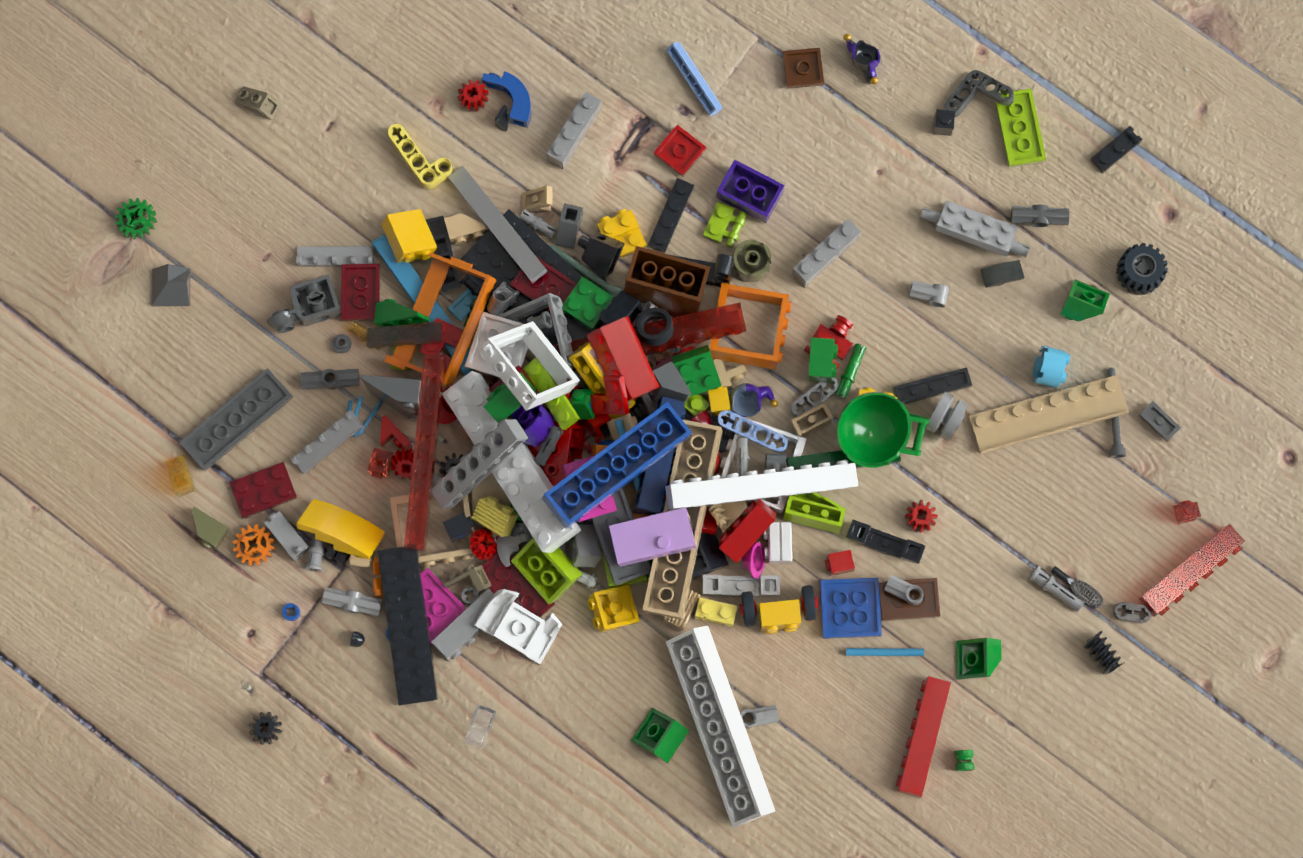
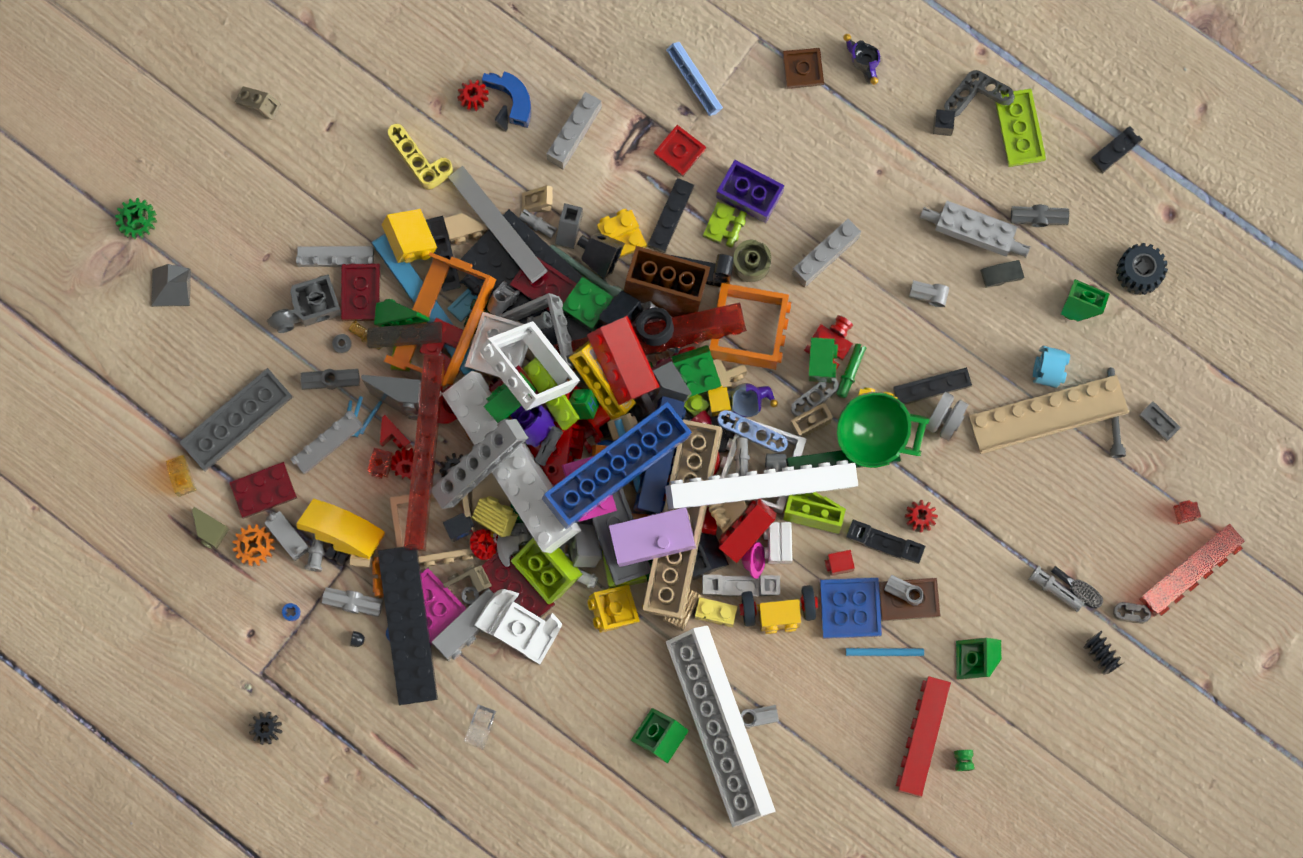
(614, 400): red plate -> none

